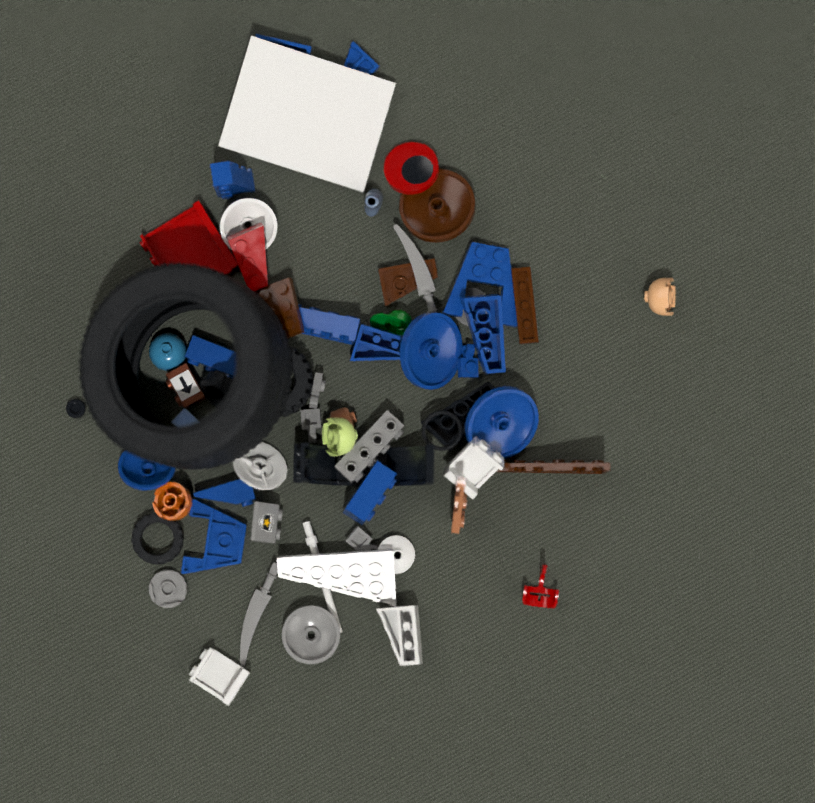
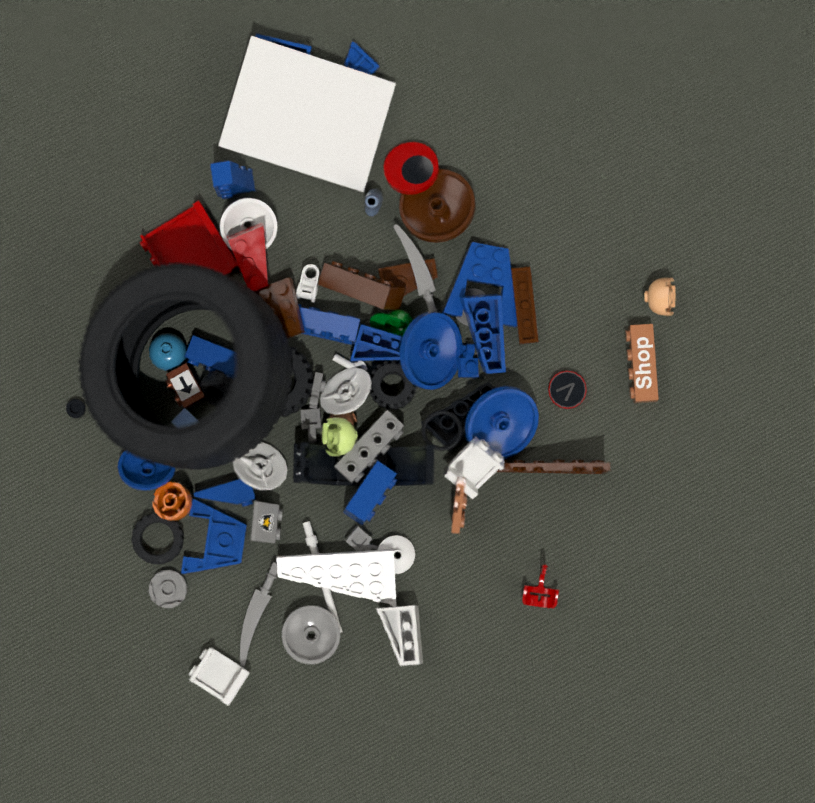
(308, 285): none -> white piece
(346, 363): none -> white bar
(346, 391): none -> white piece
(361, 286): none -> reddish brown wedge
(380, 397): none -> black tyre
(567, 389): none -> black tile
(643, 363): none -> nougat brick

